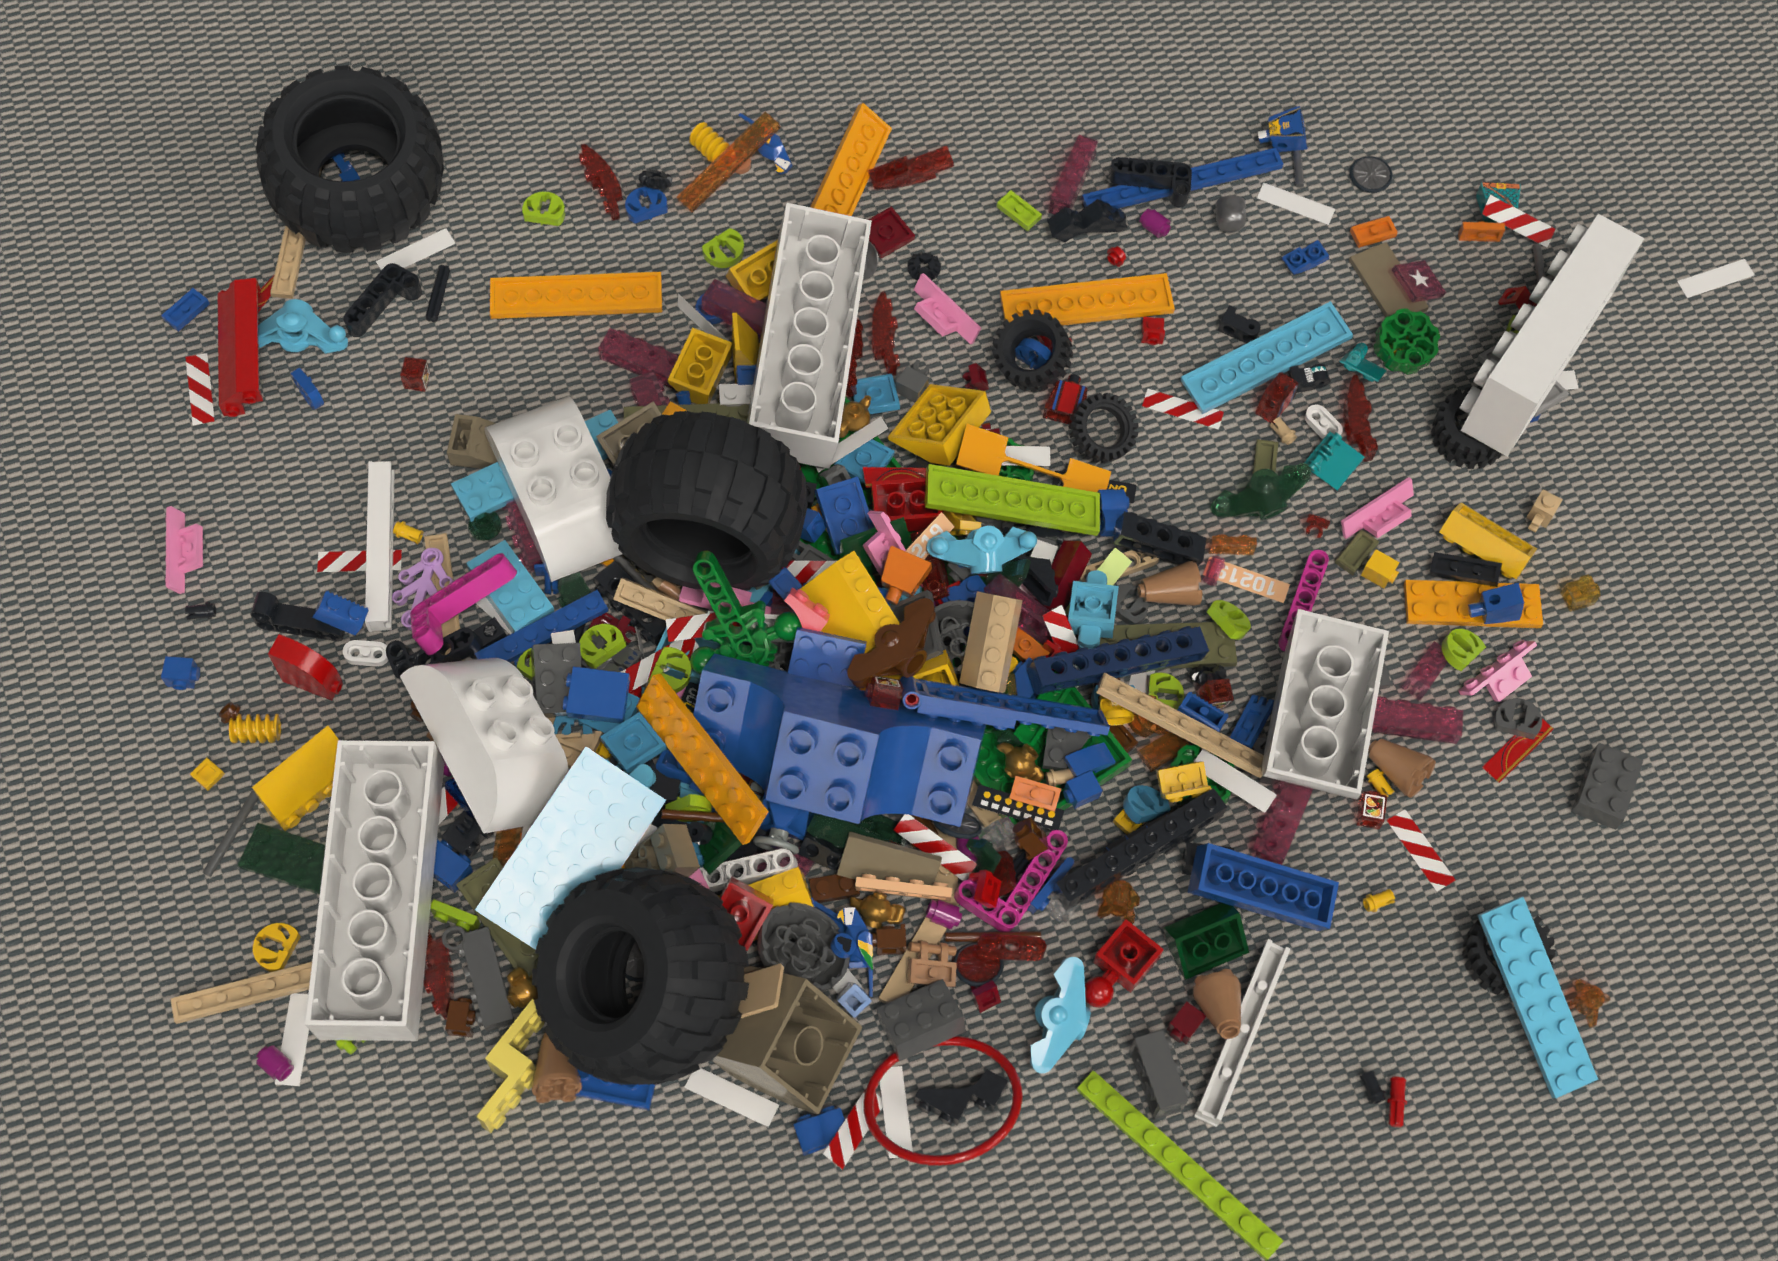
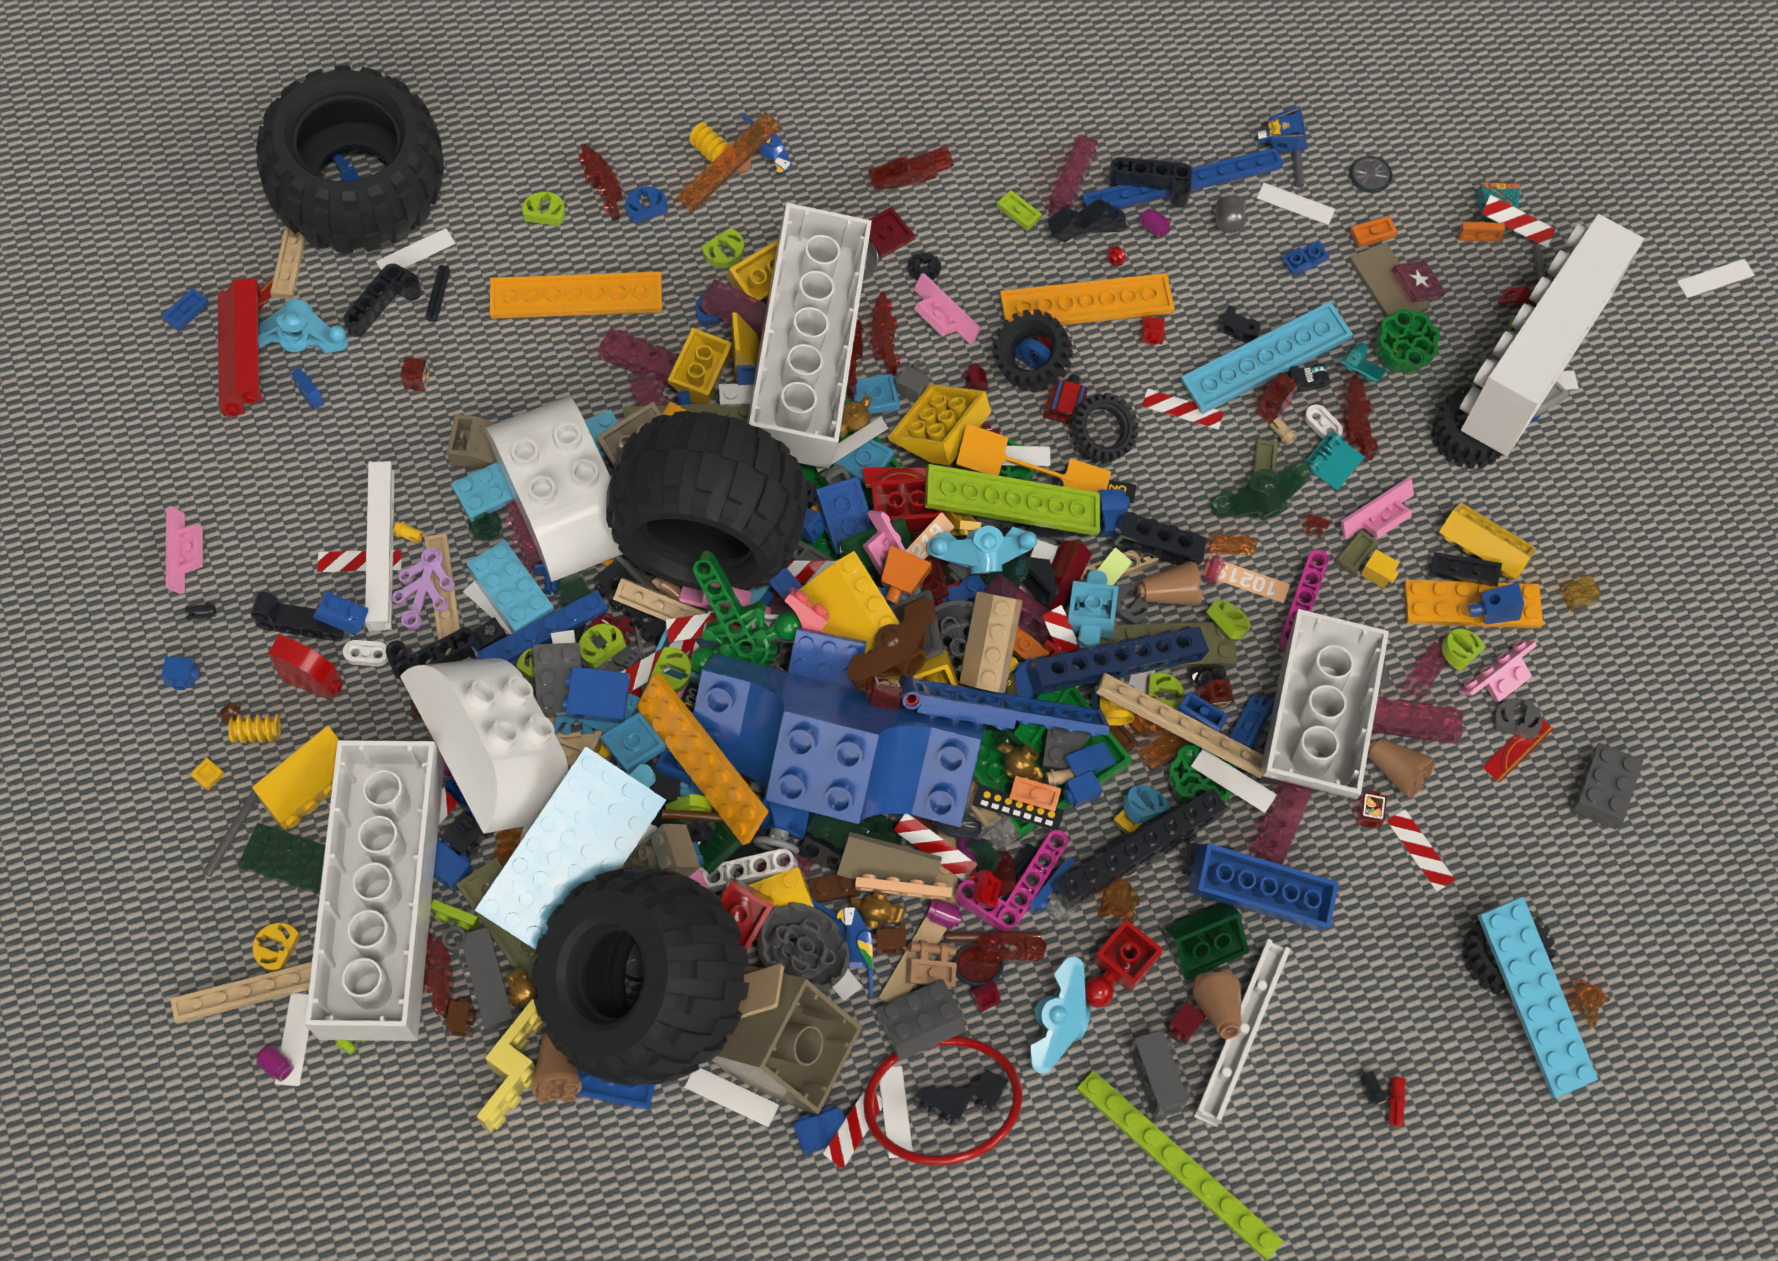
(200, 389): sticker -> none
(454, 598): dark pink beam -> none
(655, 179): black gear -> none
(697, 318): white sticker -> none
(843, 945): blue tile -> none
(850, 165): light orange plate -> none
(853, 999): medium blue brick -> none
(1030, 837): reddish brown brick -> none
(1183, 781): yellow bracket -> none
(1378, 900): yellow pin -> none
(1379, 782): yellow pin -> none
(1543, 510): tan brick -> none

